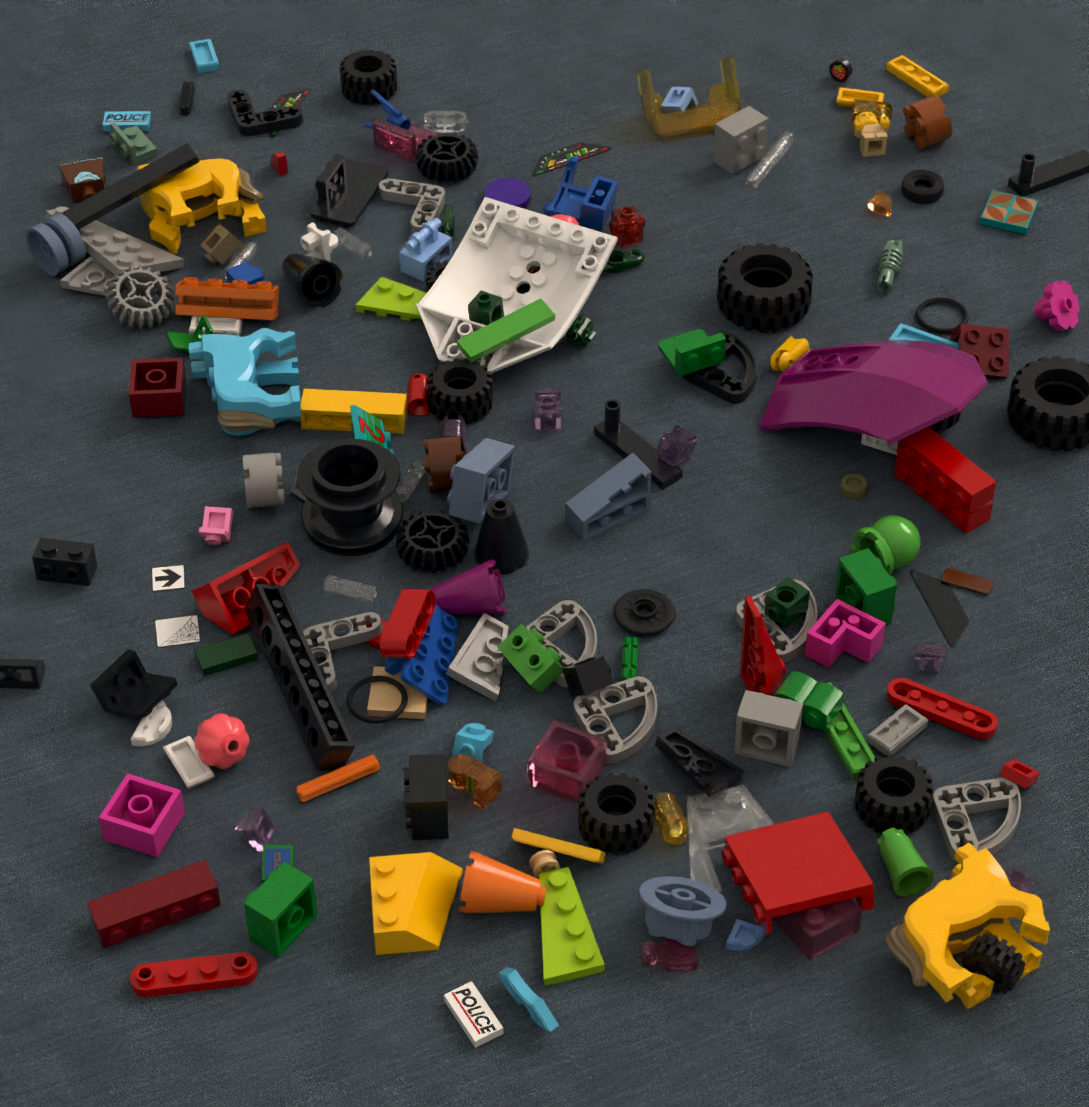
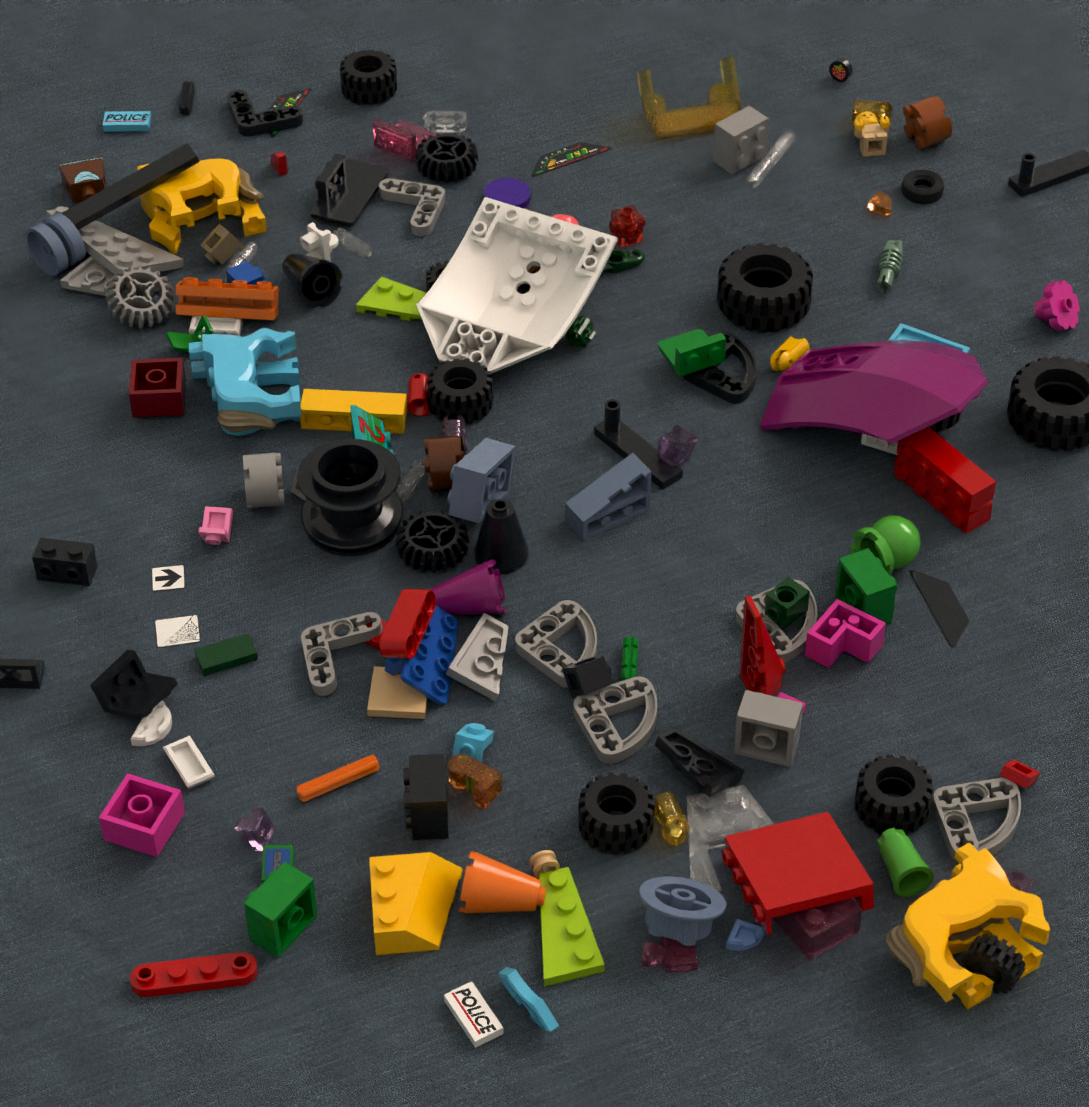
(132, 144): sand green bracket -> none
(154, 903): dark red brick -> none
(204, 56): medium azure tile -> none
(221, 741): coral plant -> none
(226, 596): red wedge -> none
(299, 678): black brick -> none
(350, 588): clear axle -> none
(357, 685): black tyre -> none
(395, 117): blue plant -> none
(425, 249): light blue brick -> none
(447, 221): dark green piece -> none
(485, 308): dark green brick -> none
(505, 330): bright green tile -> none
(531, 658): bright green brick -> none
(547, 409): clear purple brick -> none
(558, 846): yellow tile -> none
(566, 760): clear pink brick -> none
(588, 206): blue piece -> none
(629, 619): black wheel -> none
(679, 99): light blue bracket -> none
(819, 699): green brick -> none
(846, 96): yellow tile -> none
(849, 742): bright green tile -> none
(853, 486): olive tile -> none
(897, 730): light grey plate -> none
(917, 77): yellow tile -> none
(930, 653): clear purple tile -> none
(943, 708): red plate -> none
(944, 300): black tyre -> none
(967, 580): reddish brown sticker -> none
(988, 346): dark red bracket -> none
(1009, 212): tile -> none

